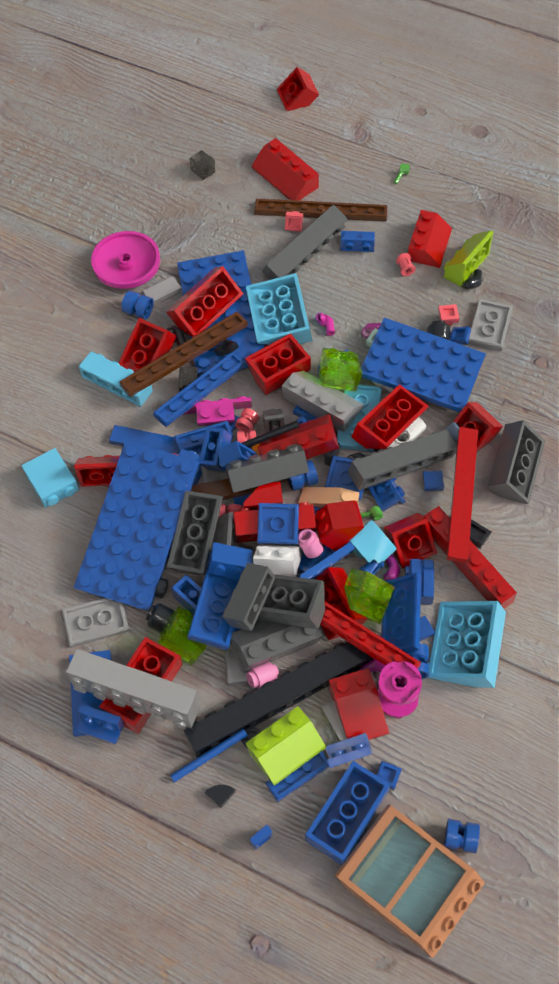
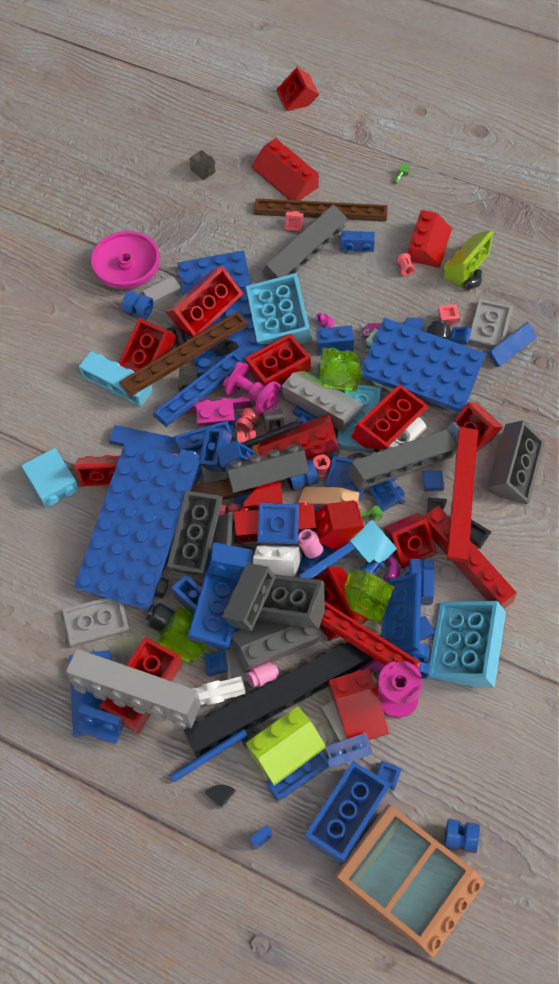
(216, 663): none -> blue tile
(219, 690): none -> white piece
(264, 396): none -> dark pink piece
(322, 465): none -> coral bush
(335, 337): none -> blue brick
(414, 322): none -> blue tile
(432, 503): none -> black tile
(512, 344): none -> tile

